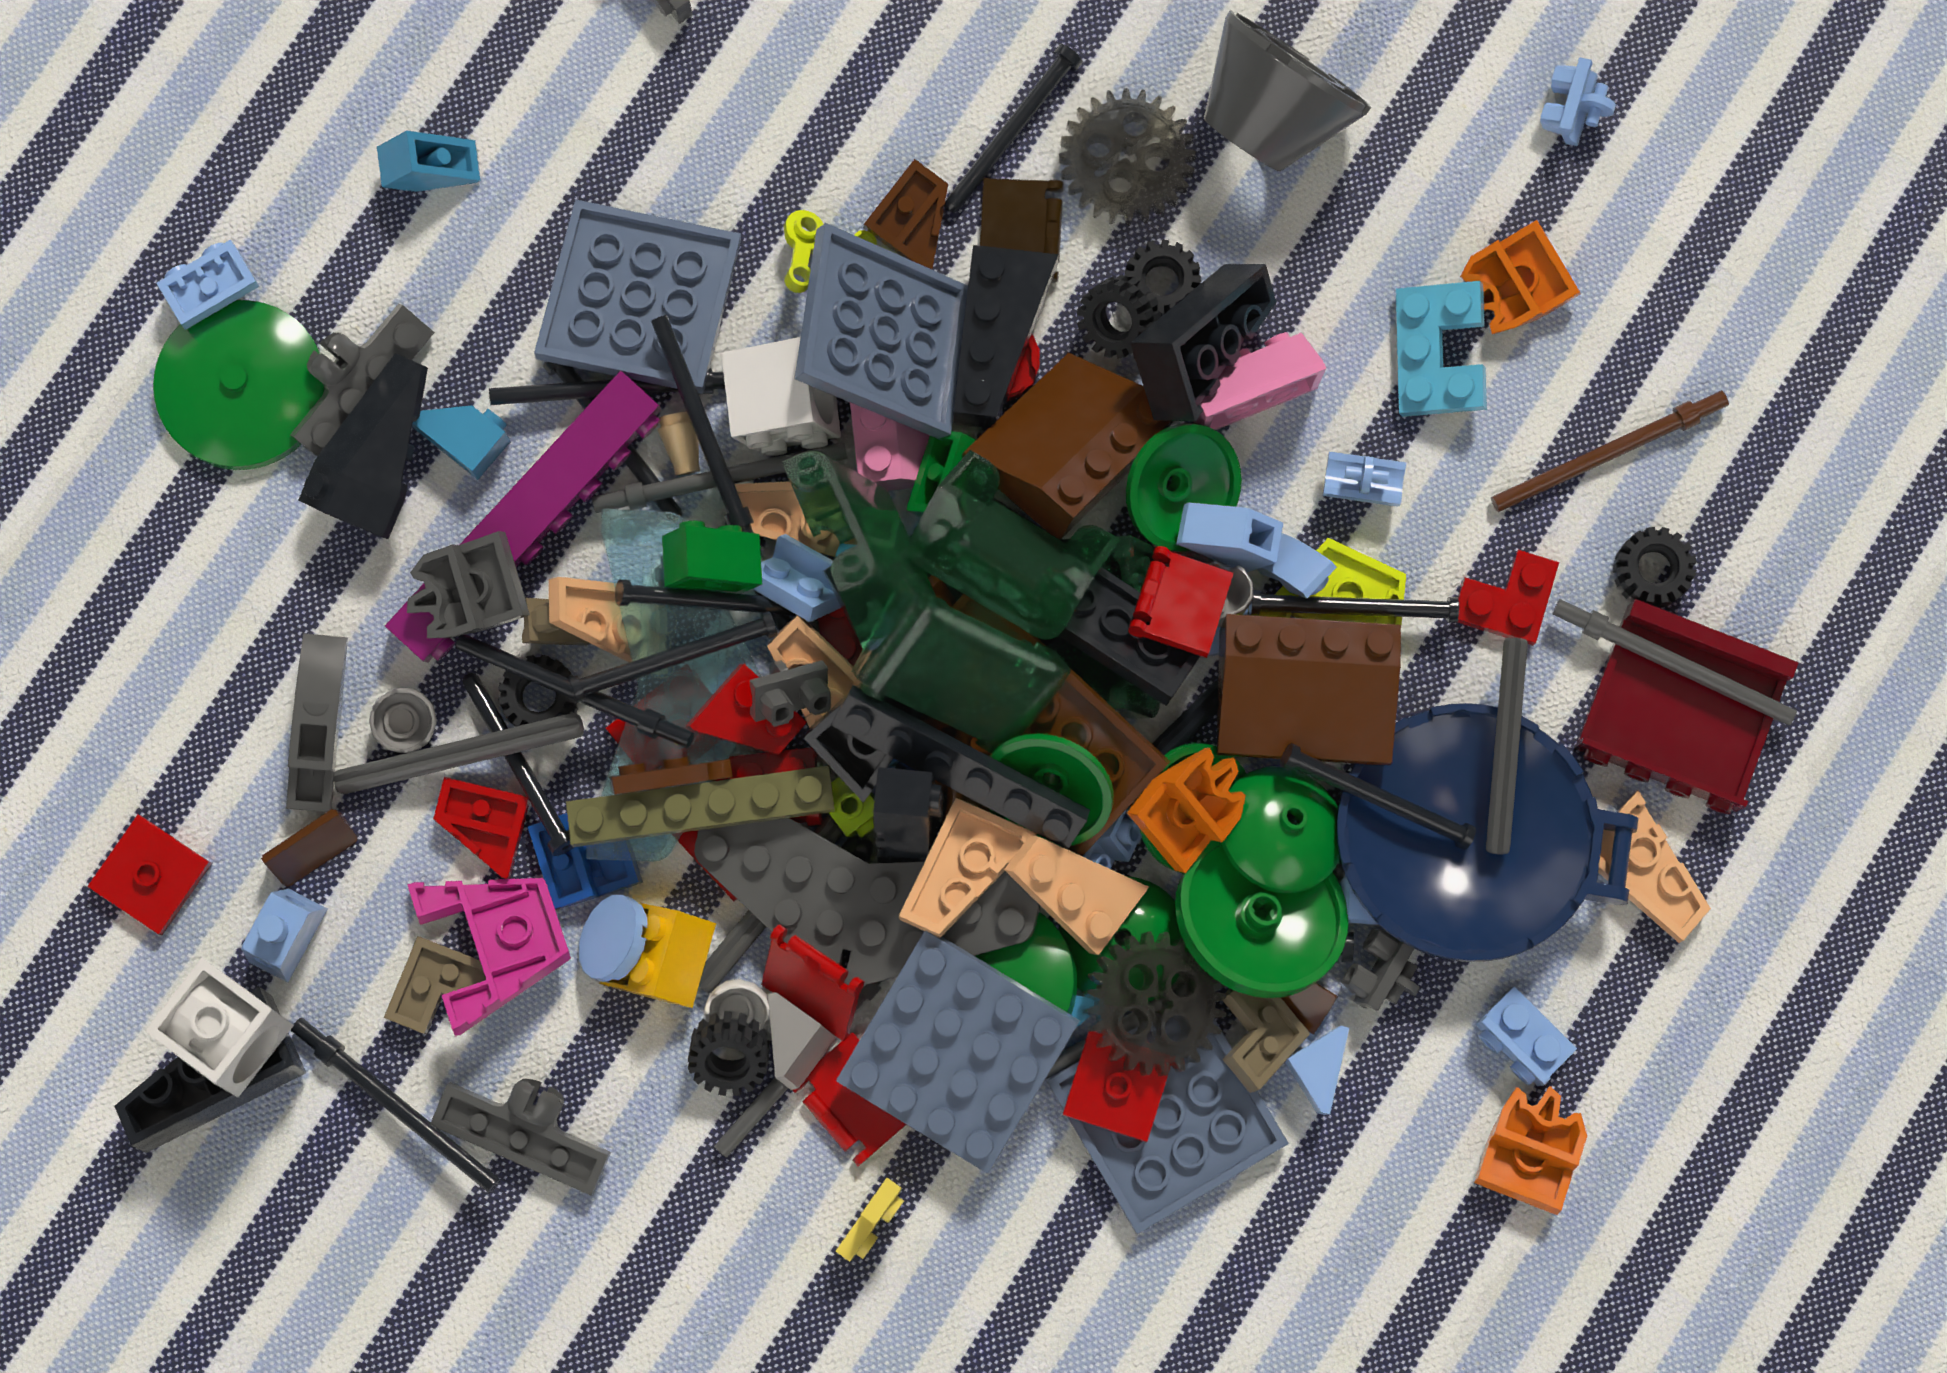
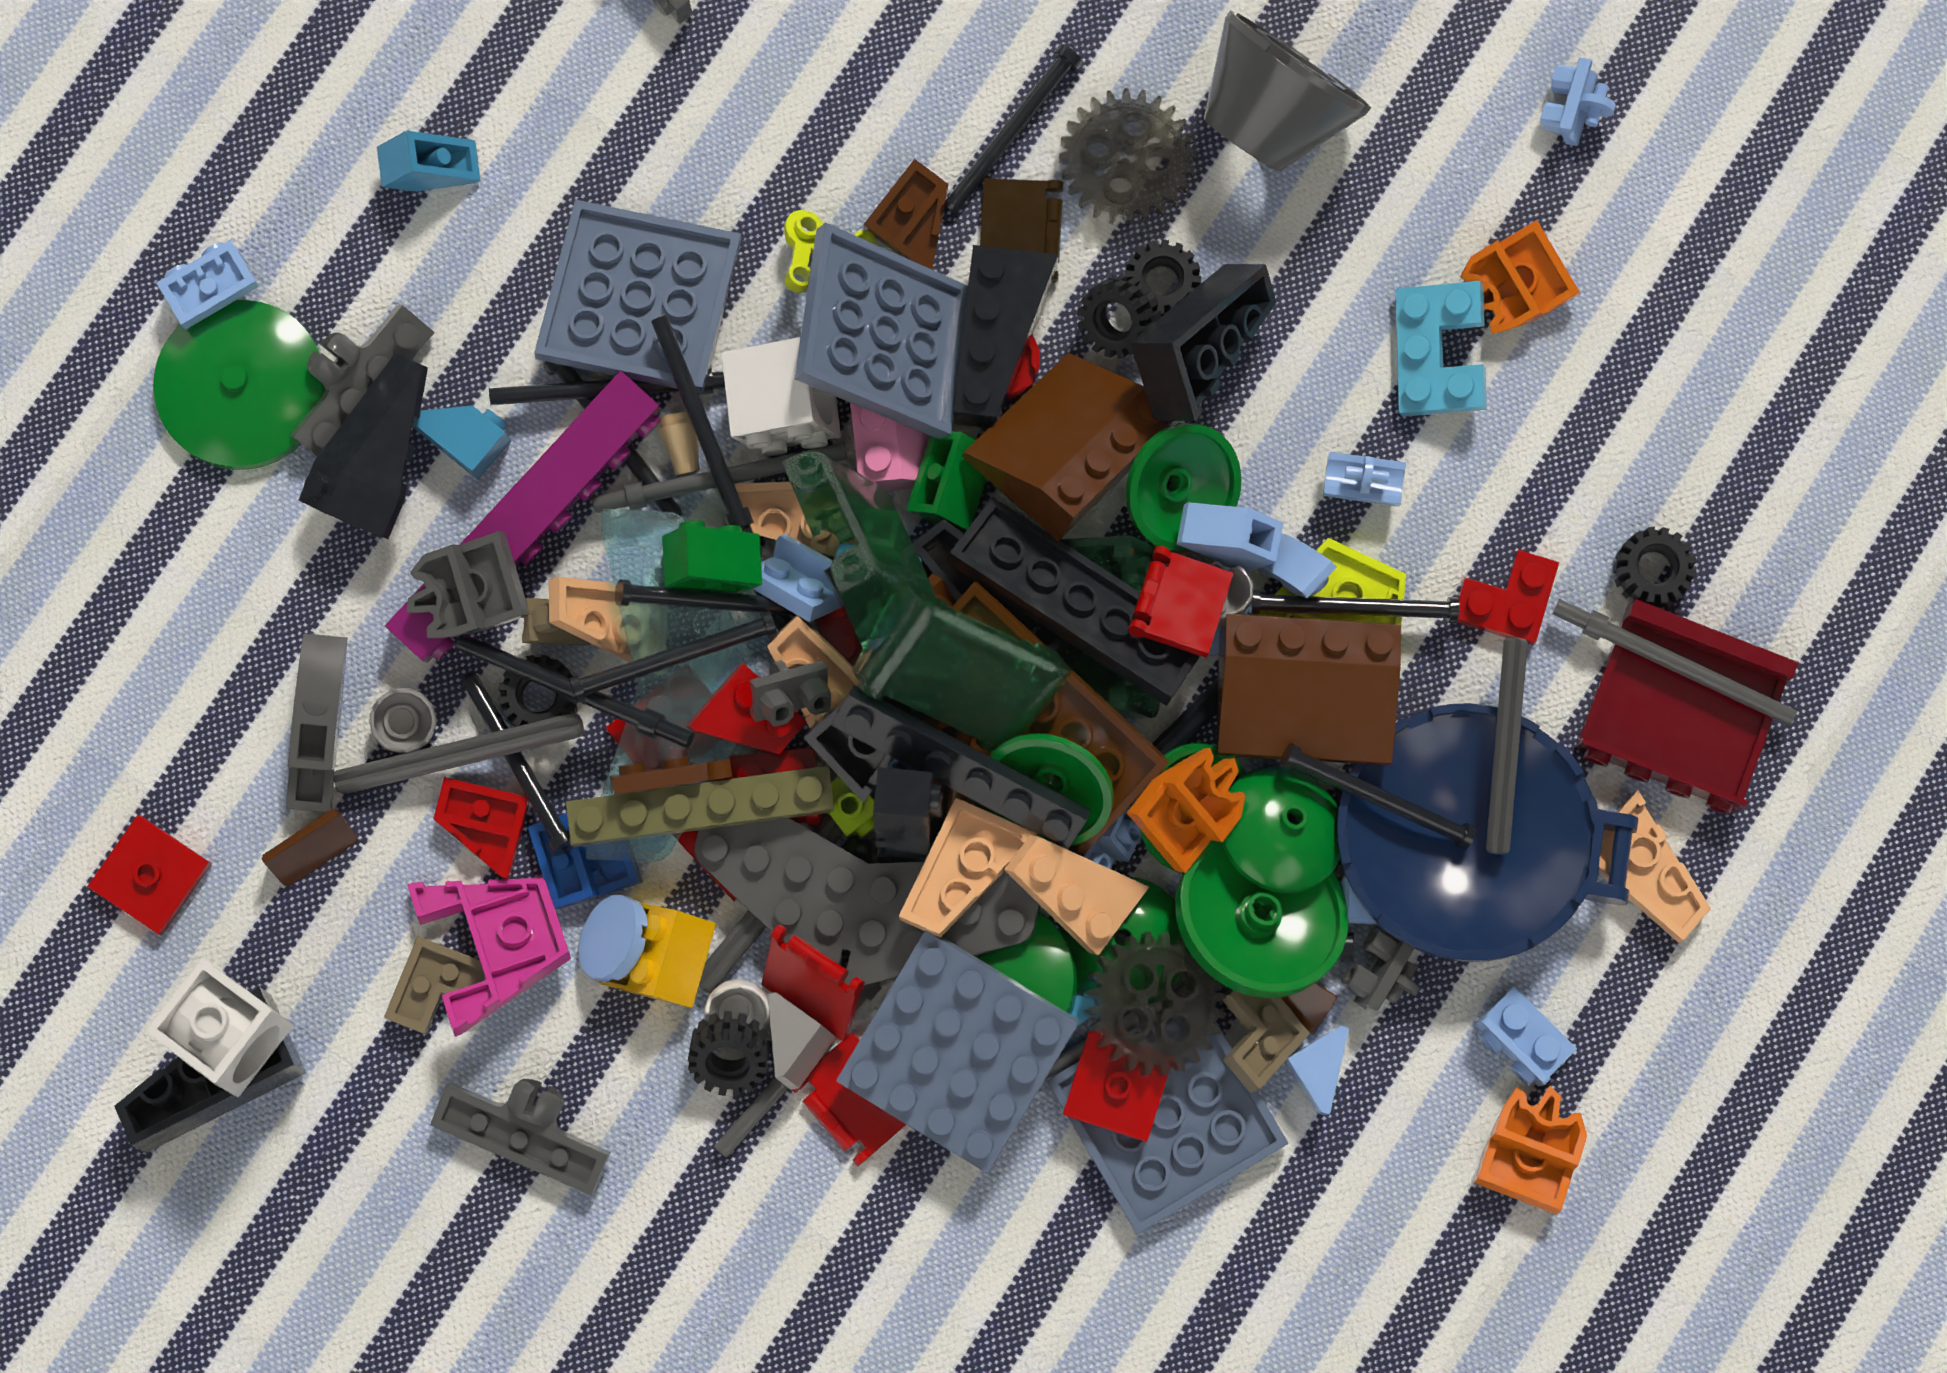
(282, 932): light blue torso -> none
(332, 1052): black bar -> none
(882, 1205): light yellow plate -> none
(1004, 557): clear green windscreen -> none
(1263, 380): bright pink slope -> none
(1683, 416): reddish brown bar -> none

